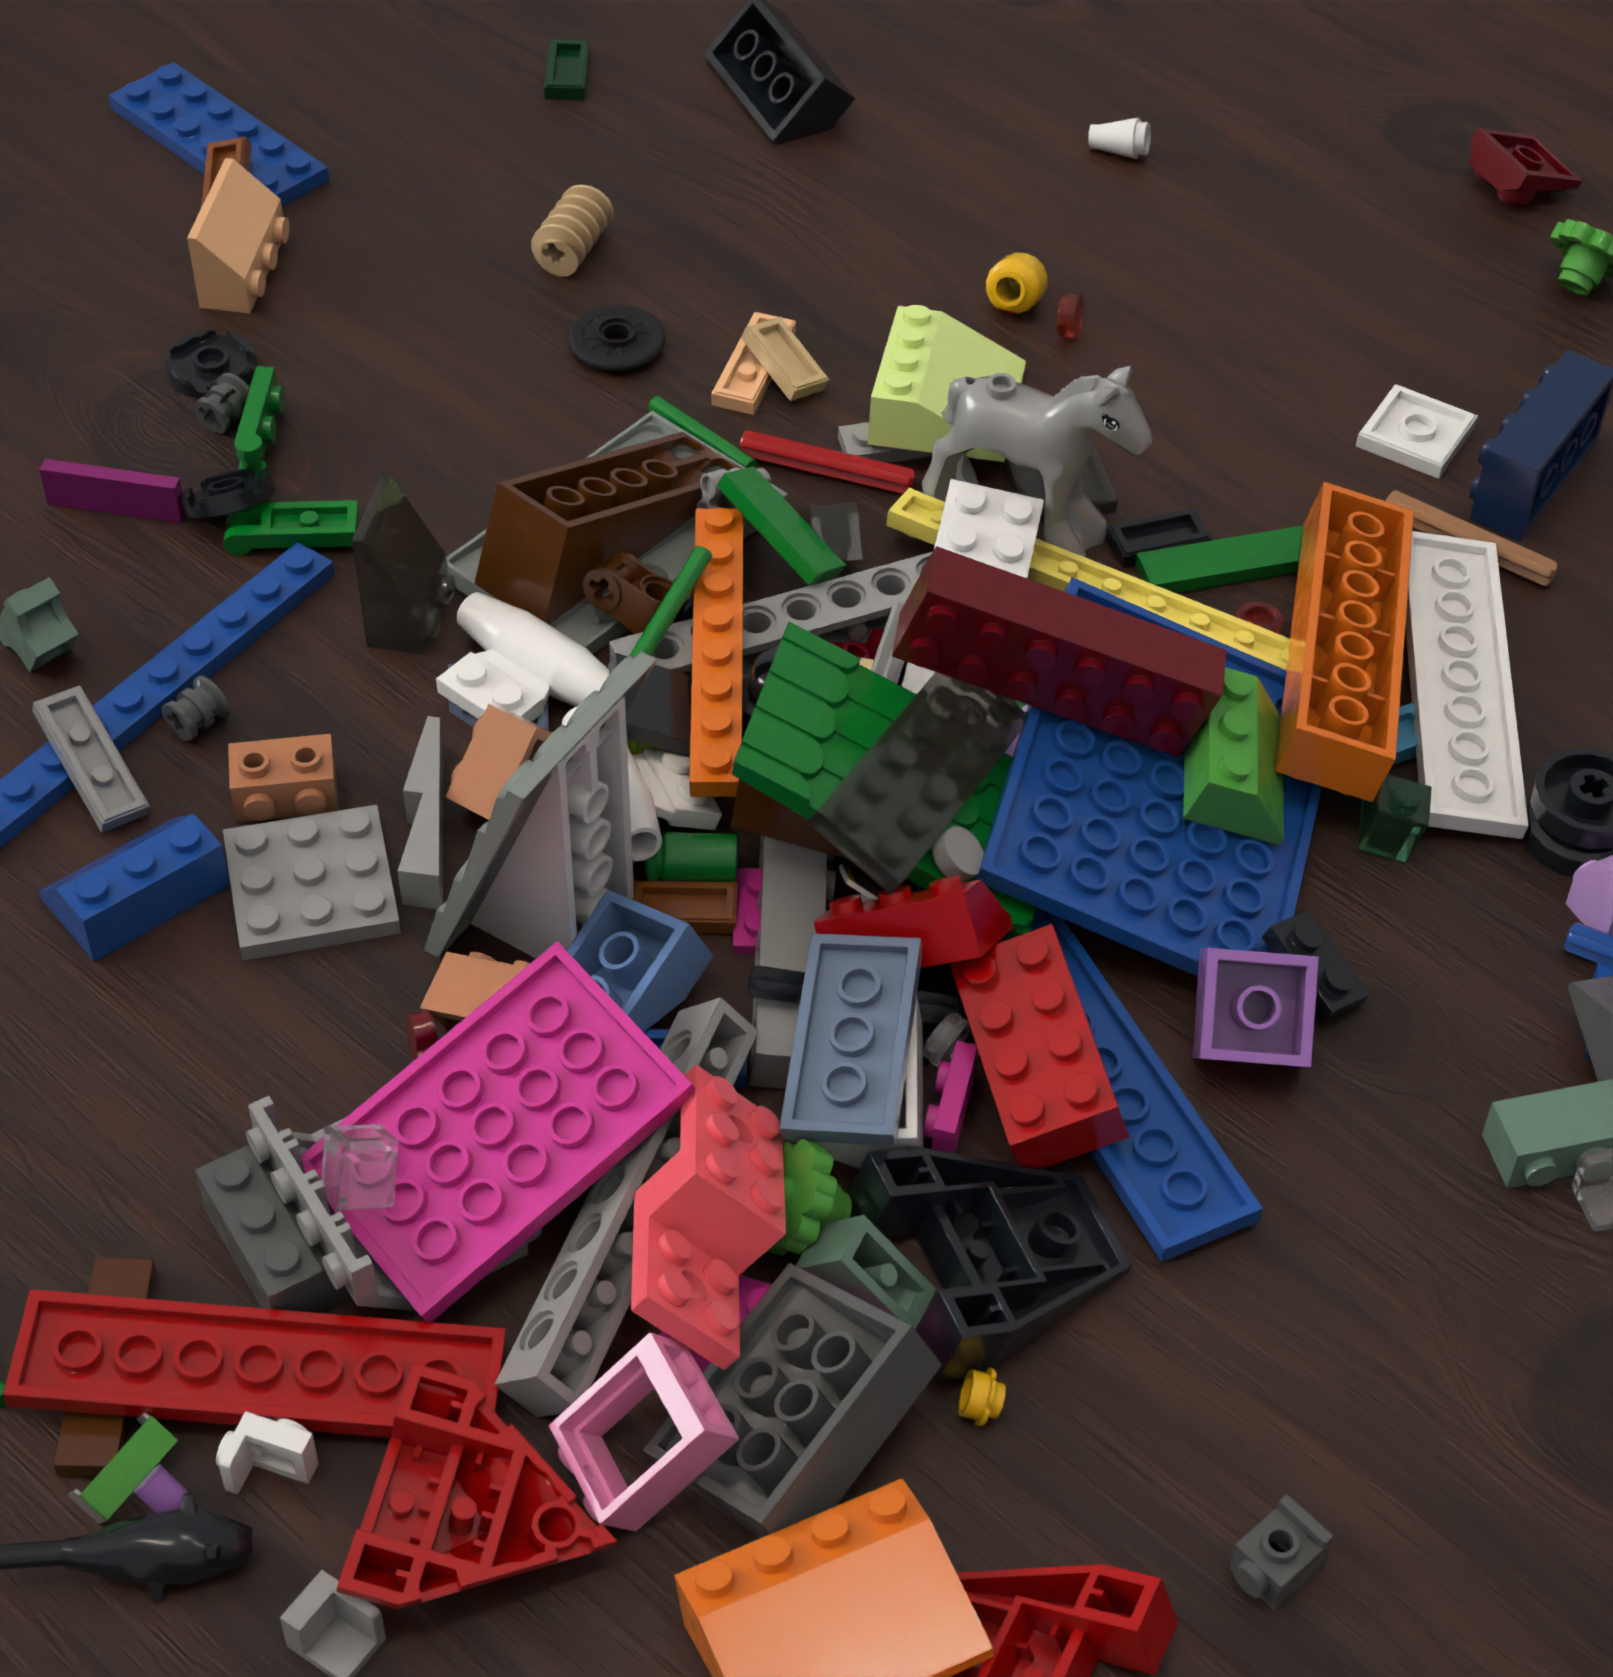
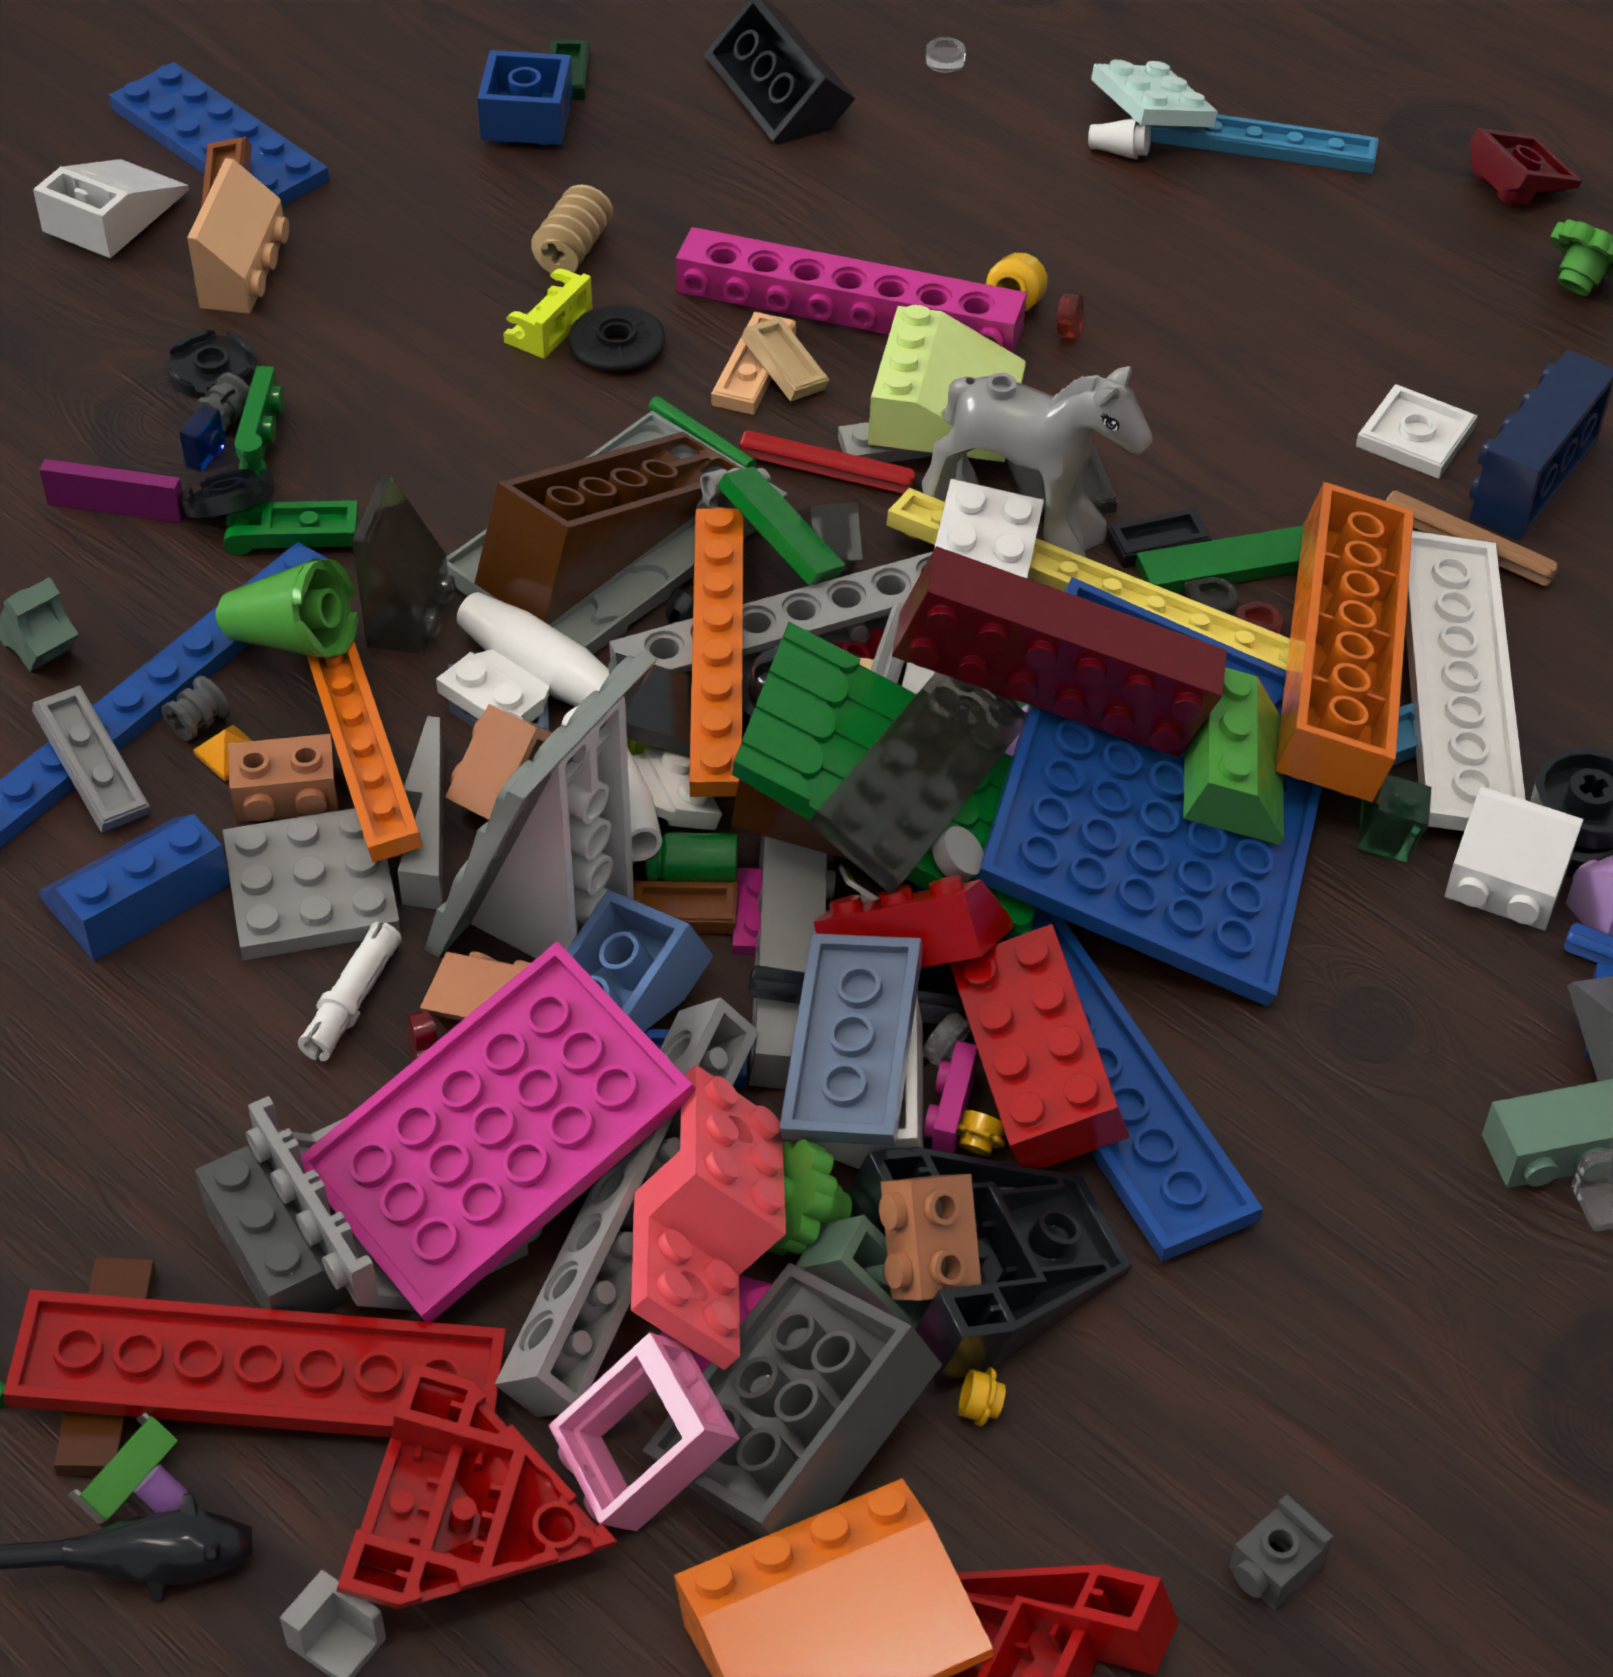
(103, 203): none -> white slope
(202, 438): none -> clear blue plate
(215, 750): none -> light orange slope
(269, 1445): white bracket -> none
(294, 610): none -> bright green cone
(340, 1006): none -> white pin
(359, 1166): clear panel -> none
(365, 755): none -> orange plate
(525, 97): none -> blue brick
(553, 316): none -> neon yellow hinge
(634, 590): reddish brown piece -> none
(673, 602): green bar -> none
(837, 287): none -> dark pink brick
(929, 1235): none -> nougat brick
(945, 54): none -> clear tile
(980, 1133): none -> yellow plate
(1153, 94): none -> light aqua plate
(1214, 593): none -> clear smoke tile
(1255, 1007): medium lavender brick -> none
(1276, 142): none -> dark azure tile
(1337, 984): black plate -> none
(1513, 858): none -> white slope

